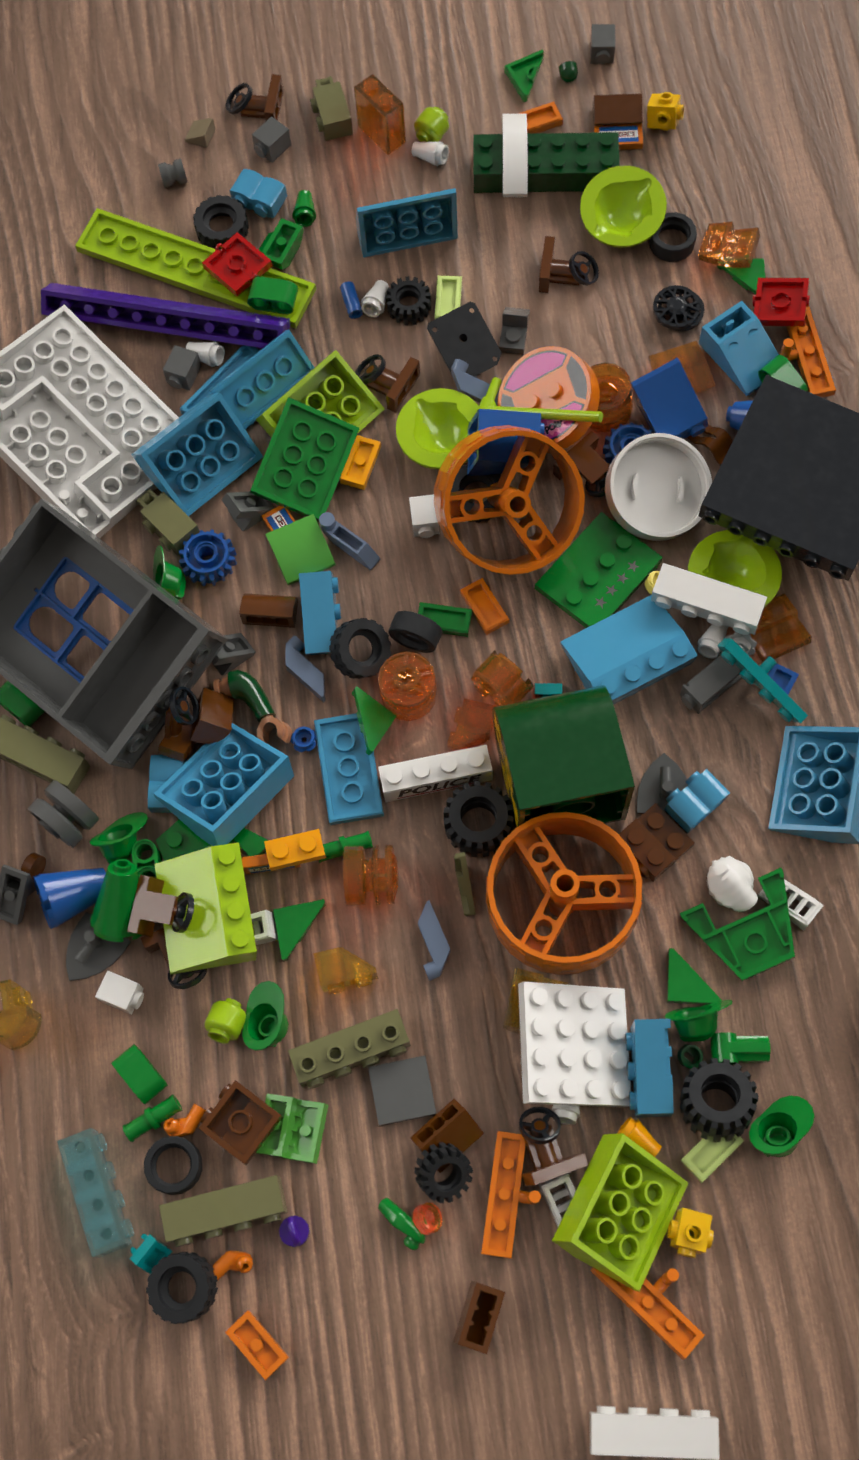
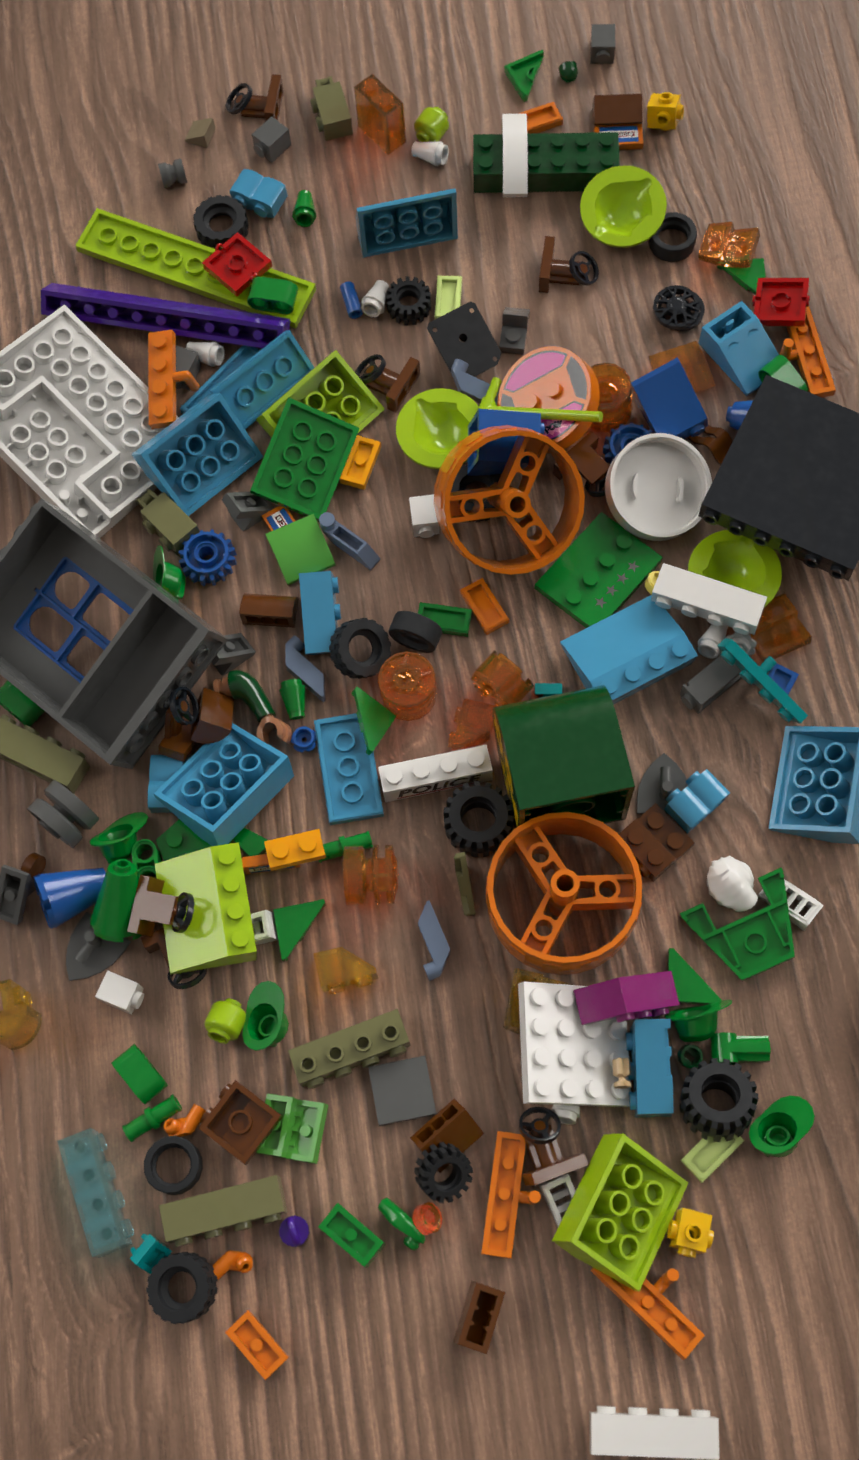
(163, 378): none -> orange plate
(282, 243): green slope -> none
(293, 697): none -> green cone
(352, 1235): none -> green panel
(621, 1069): none -> tan piece
(627, 998): none -> magenta wedge
(640, 1135): light orange cone -> none

